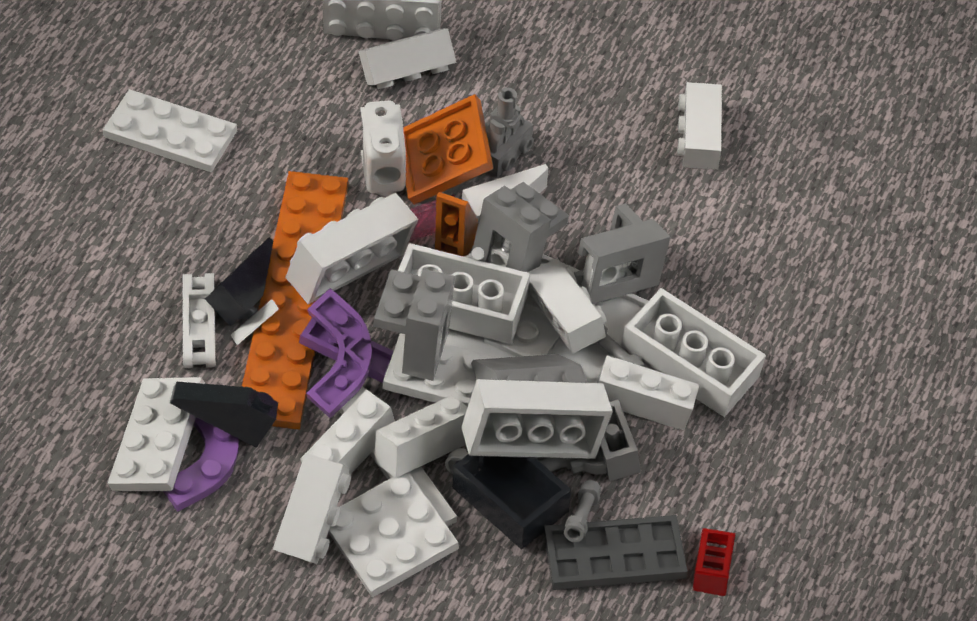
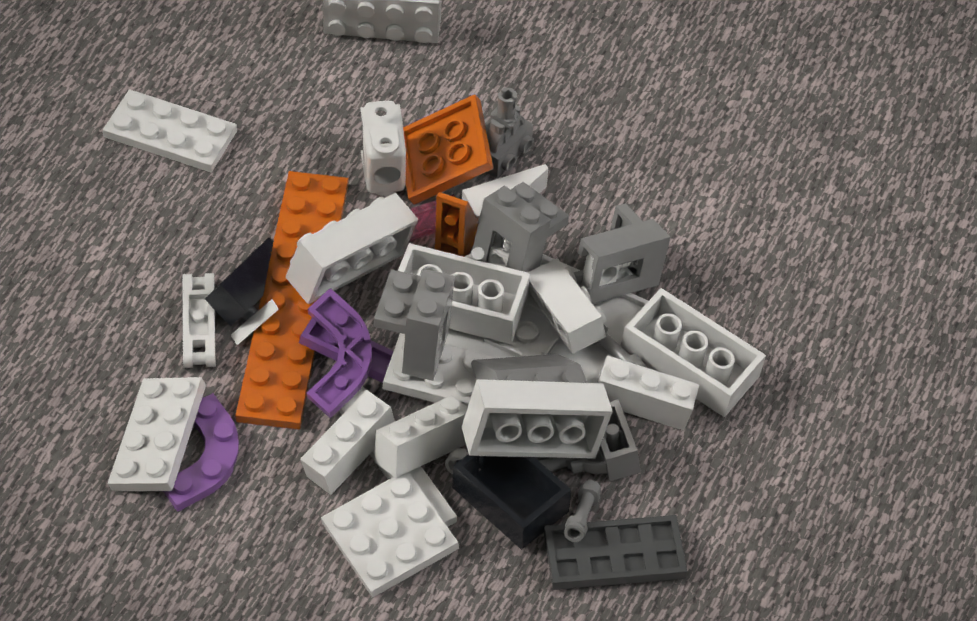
(230, 408): black slope -> none
(312, 508): white brick -> none
(407, 58): white brick -> none
(700, 125): white brick -> none
(709, 579): red slope -> none

